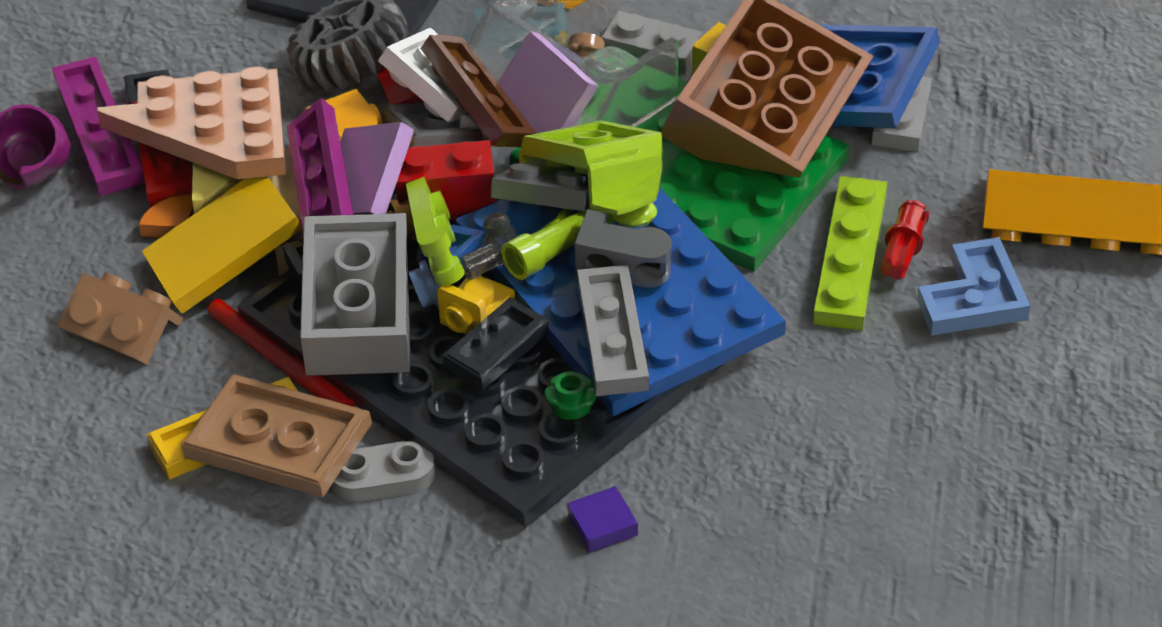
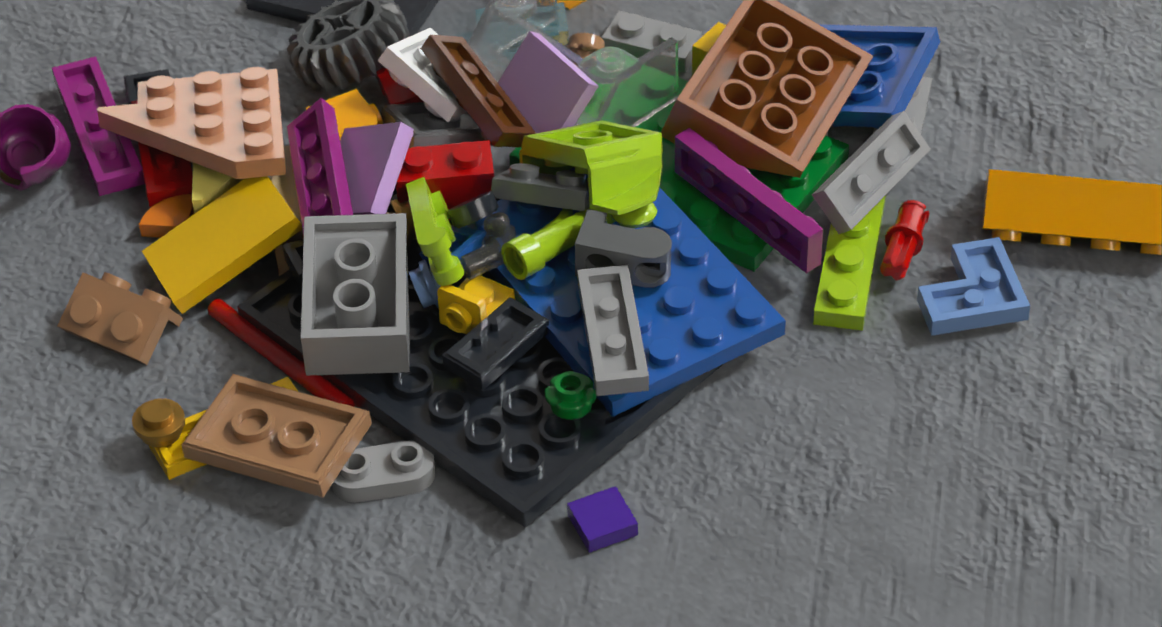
(159, 422): none -> pearl gold plate
(473, 209): none -> black tile
(749, 200): none -> magenta plate
(871, 172): none -> light grey plate

